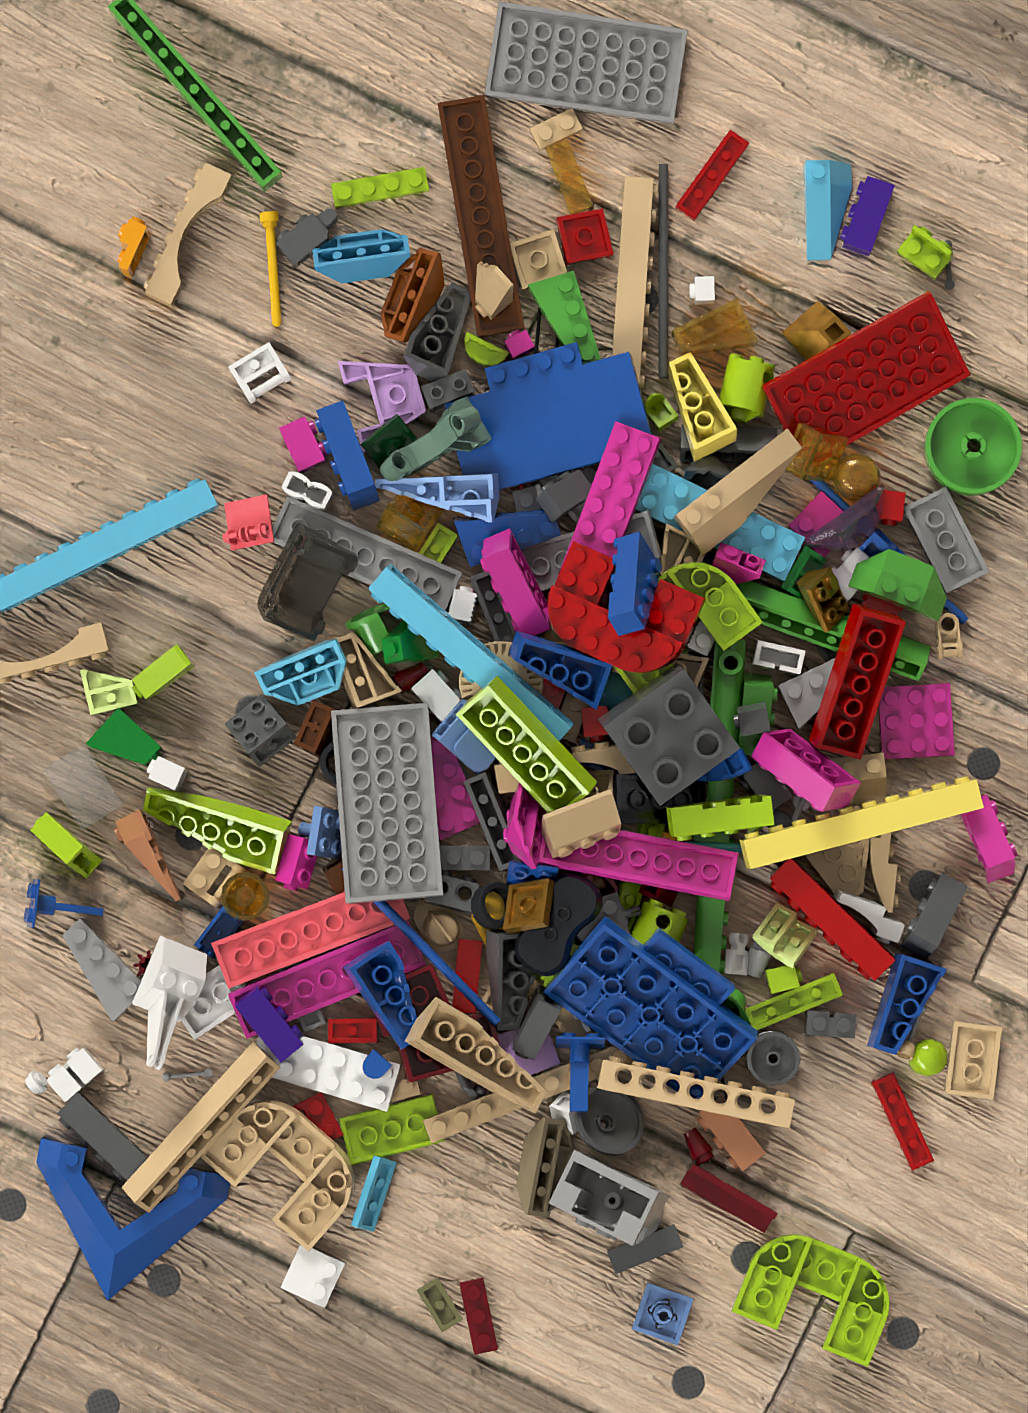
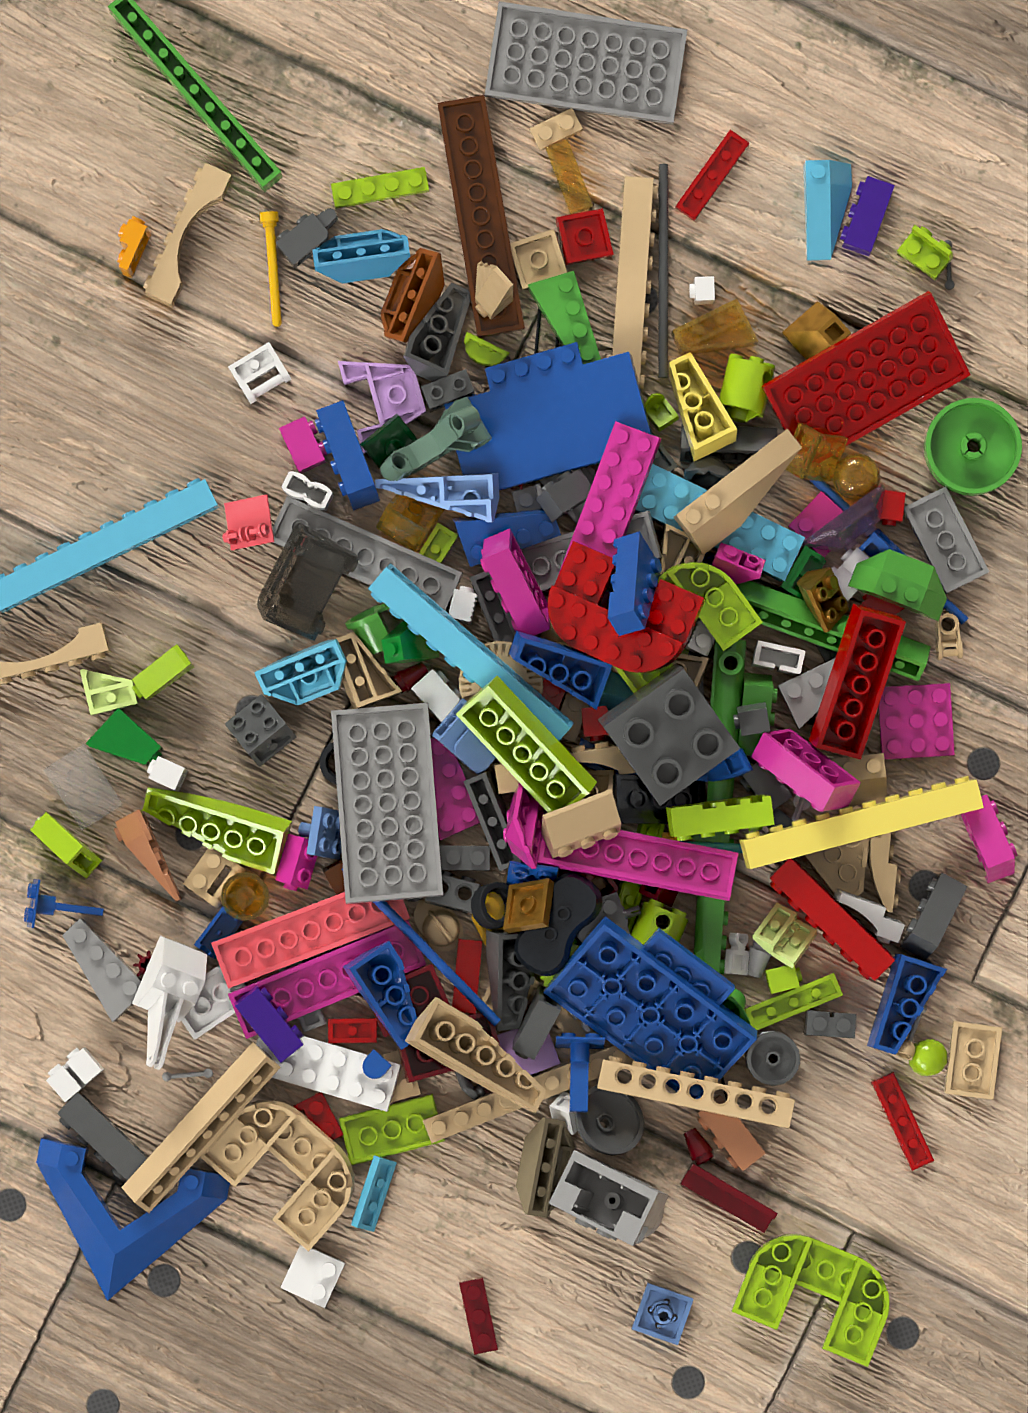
(36, 1082): white plate -> none
(315, 728): reddish brown hinge -> none
(439, 1304): olive plate -> none
(519, 344): dark pink plate -> none
(653, 1246): dark grey tile -> none

